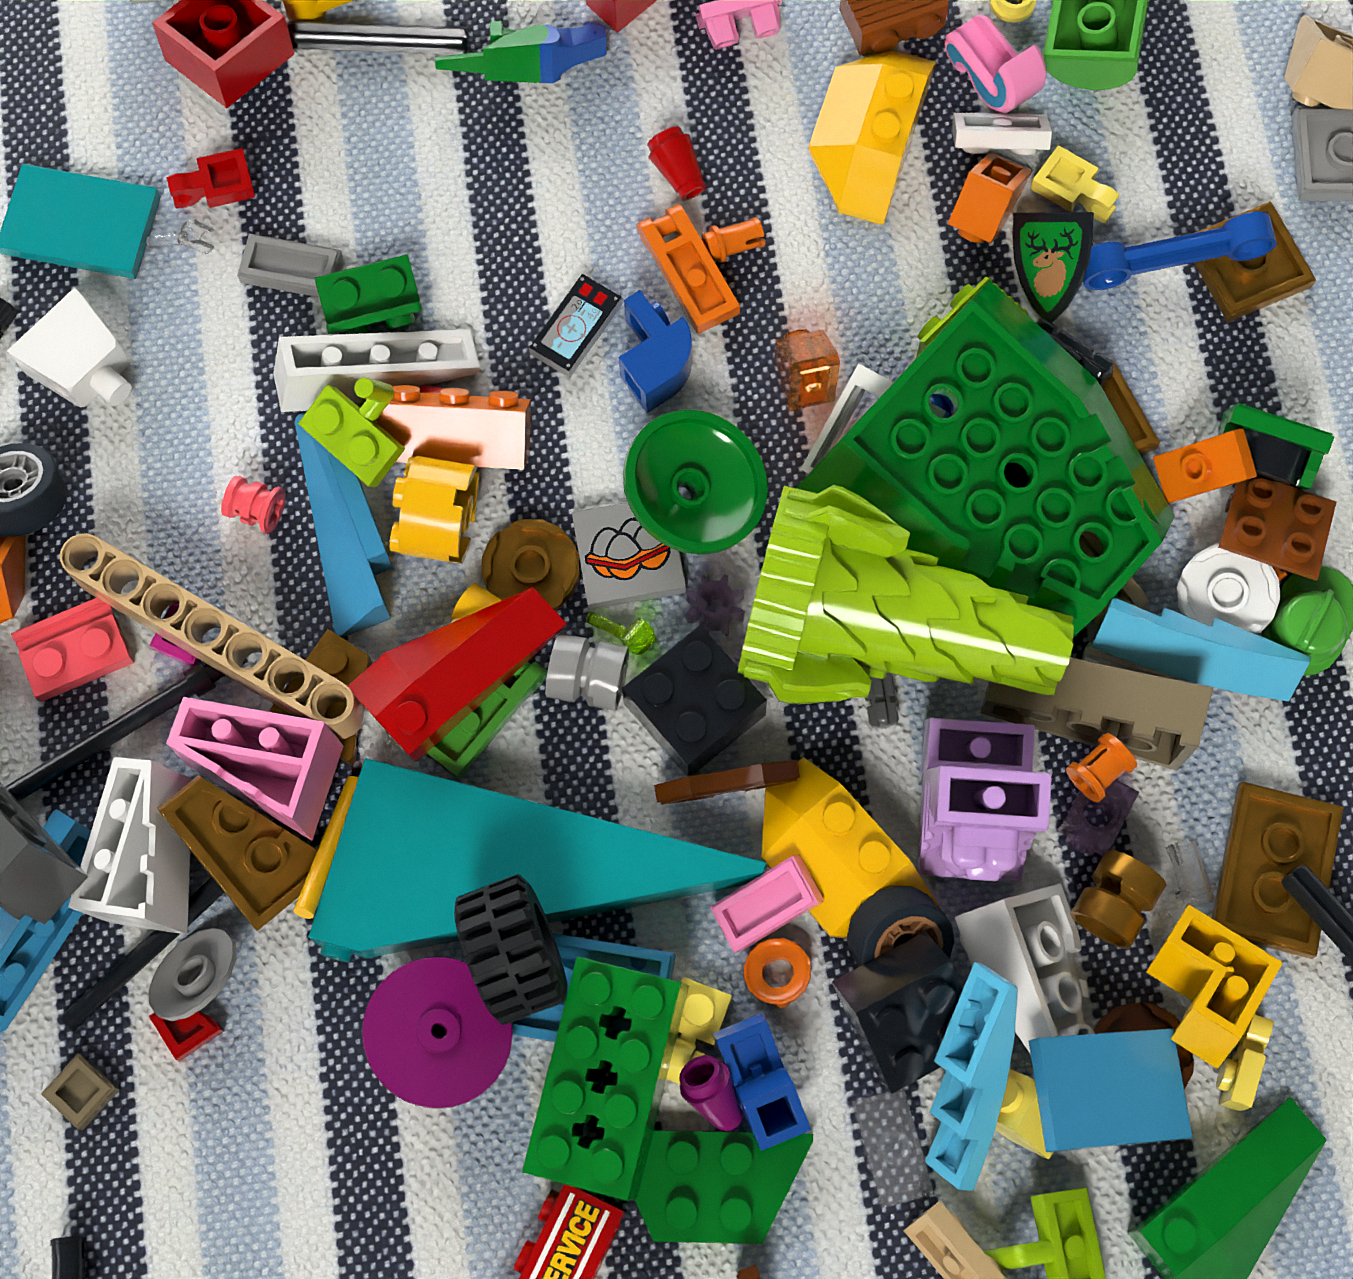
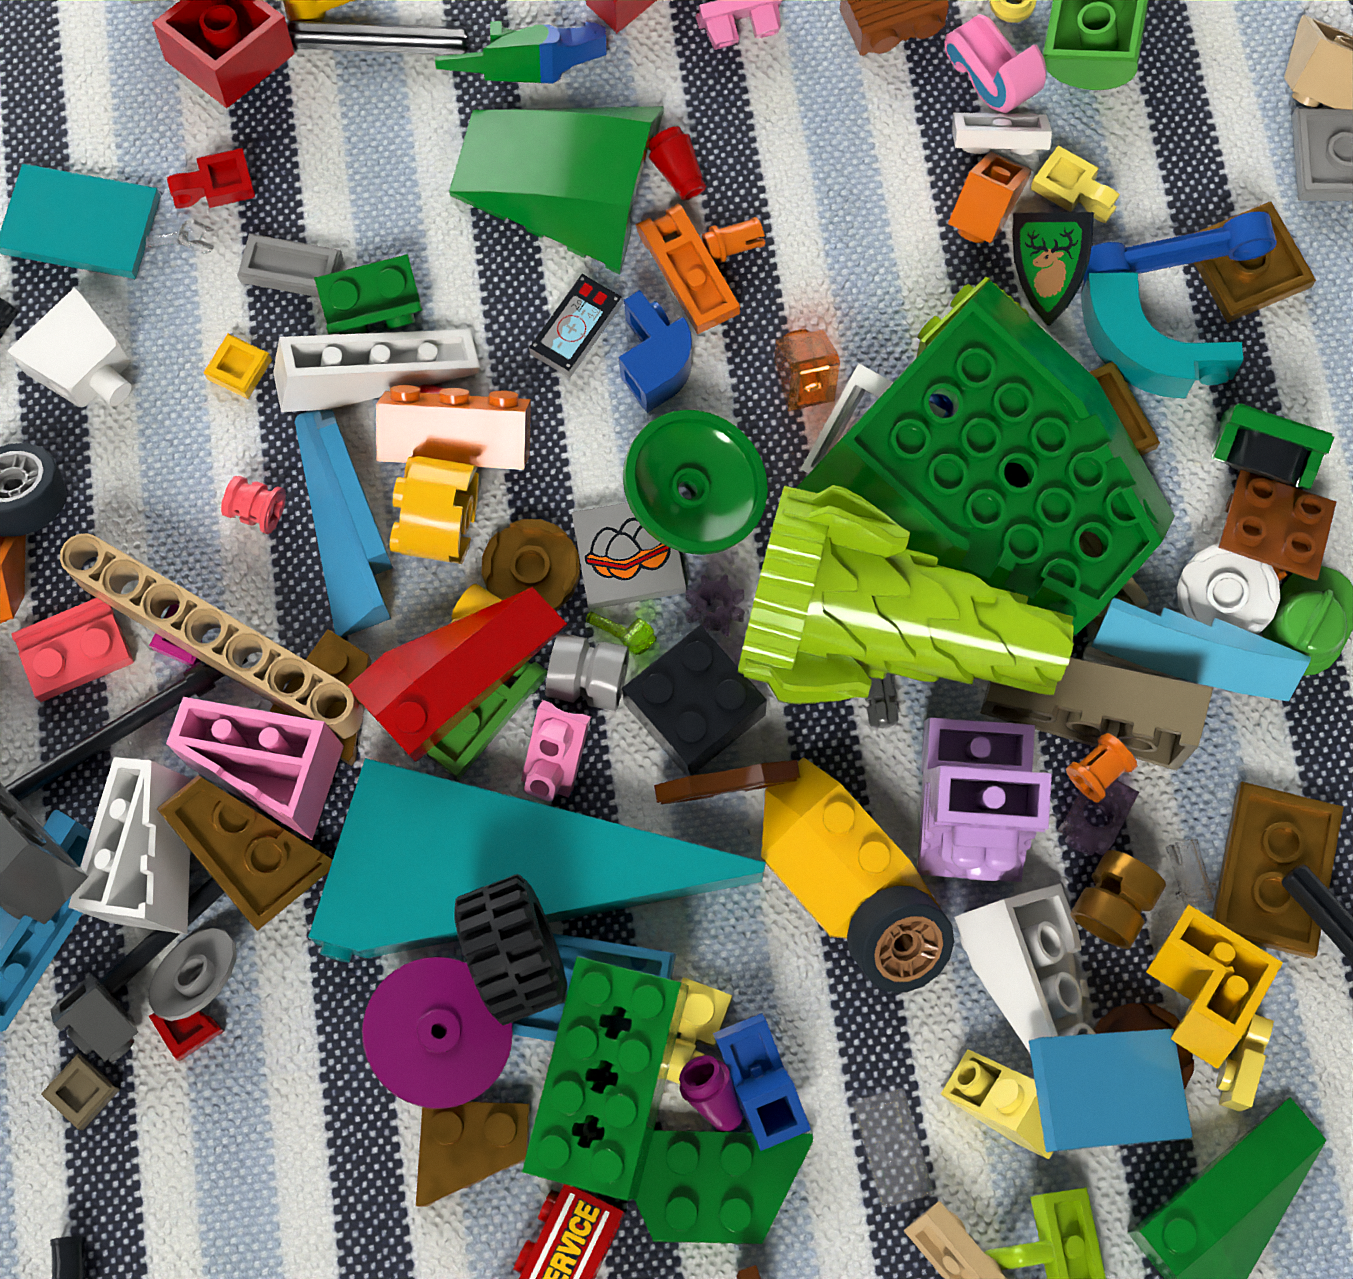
(95, 1020): none -> dark grey brick
(237, 366): none -> yellow tile
(317, 876): yellow bar -> none
(352, 431): lime plate -> none
(468, 1145): none -> pearl gold wing
(554, 752): none -> bright pink hips
(559, 172): none -> green wedge
(766, 903): bright pink tile -> none
(768, 952): orange piece -> none
(869, 129): yellow wedge -> none
(901, 1008): black brick -> none
(977, 1067): medium azure slope -> none
(1096, 365): black axle -> none
(1142, 353): none -> teal arch
(1205, 466): orange plate -> none

